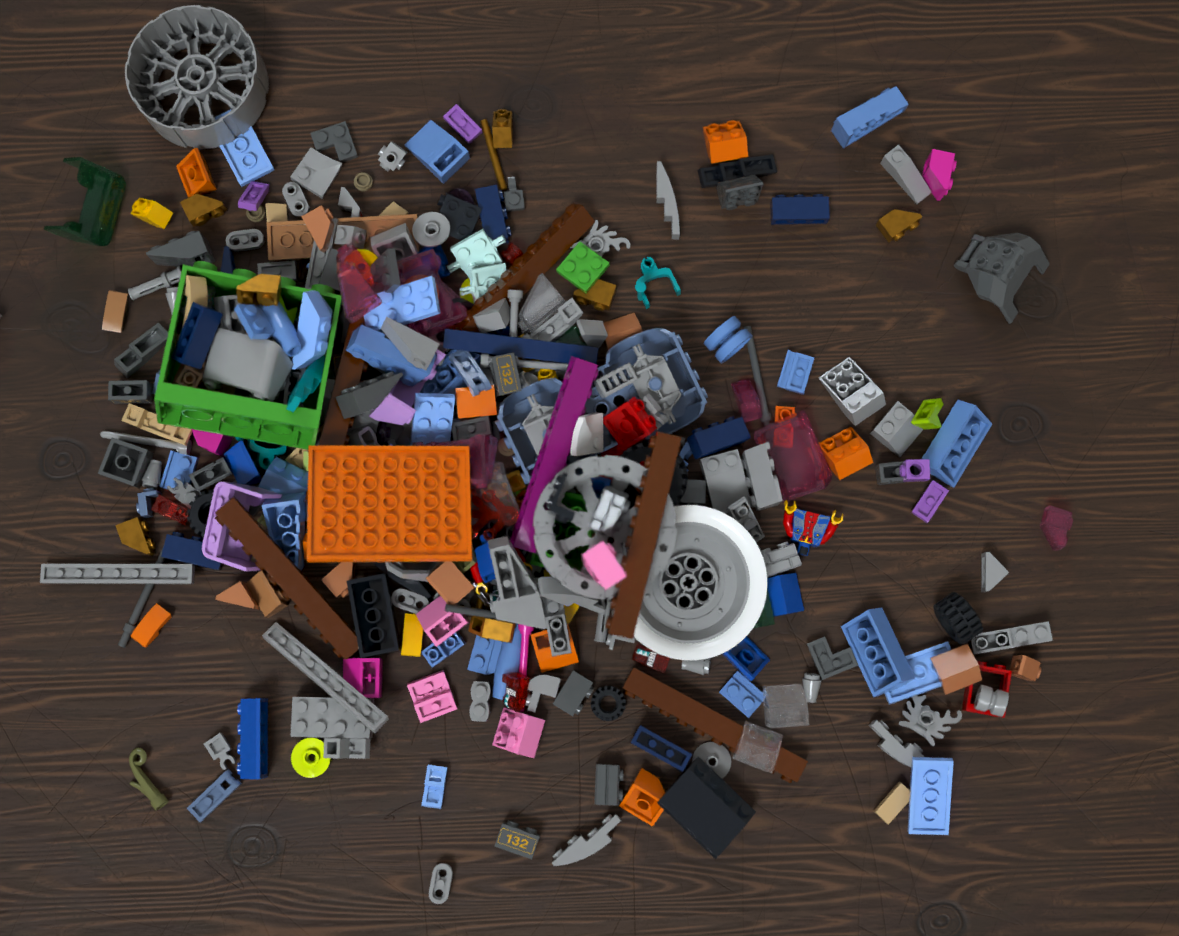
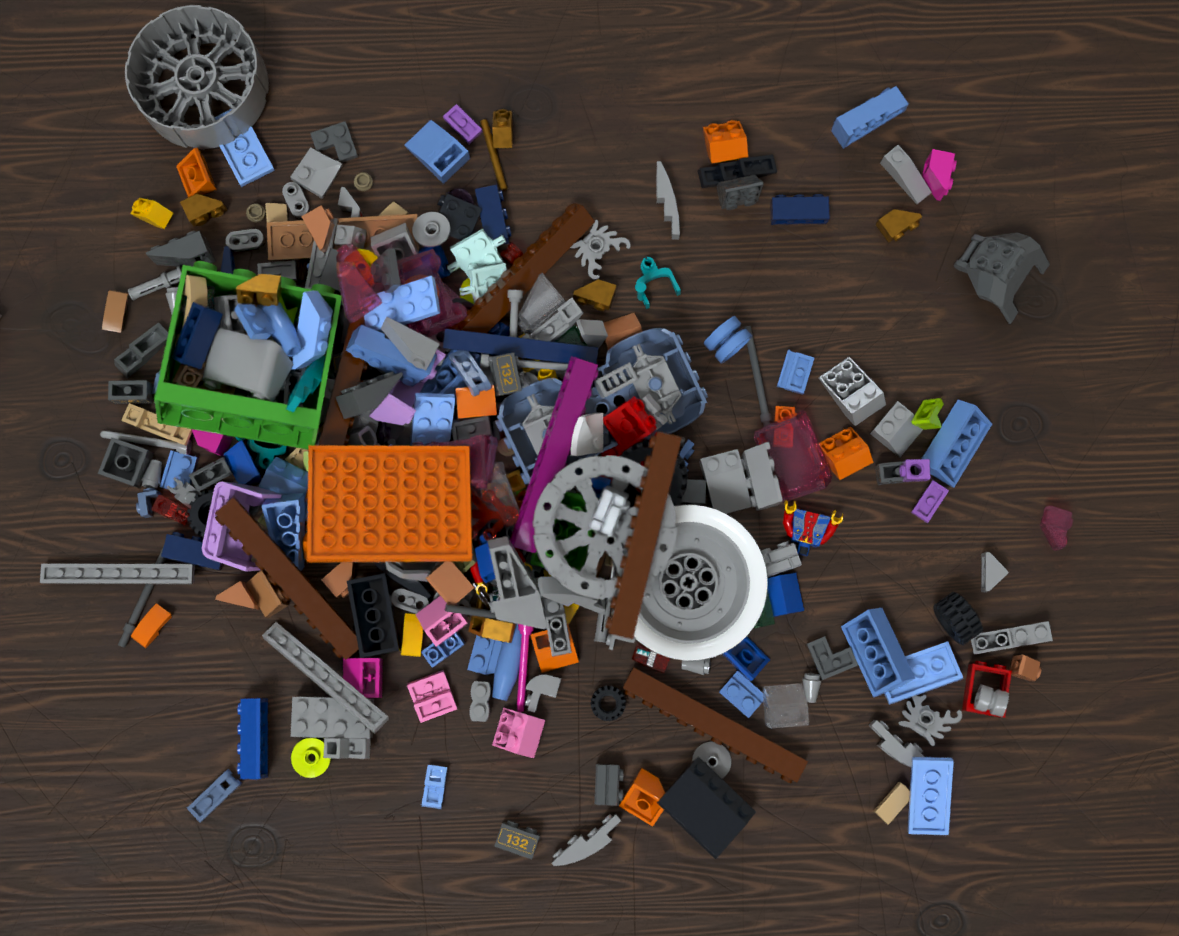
(99, 207): clear green windscreen -> none
(135, 535): pearl gold slope -> none
(144, 783): olive plant -> none
(219, 748): light grey plate -> none
(253, 196): medium lavender plate -> none
(394, 150): light grey brick -> none
(441, 883): light grey plate -> none
(494, 317): light grey slope -> none
(513, 198): dark grey plate -> none
(516, 690): clear red leg -> none
(561, 514): black bracket -> none
(573, 693): dark grey brick -> none
(583, 267): bright green plate -> none
(602, 565): bright pink wedge -> none
(661, 748): dark blue brick -> none
(718, 437): dark blue brick -> none
(744, 515): light grey slope -> none
(747, 400): clear pink slope -> none
(758, 747): clear slope -> none
(956, 668): nougat slope -> none

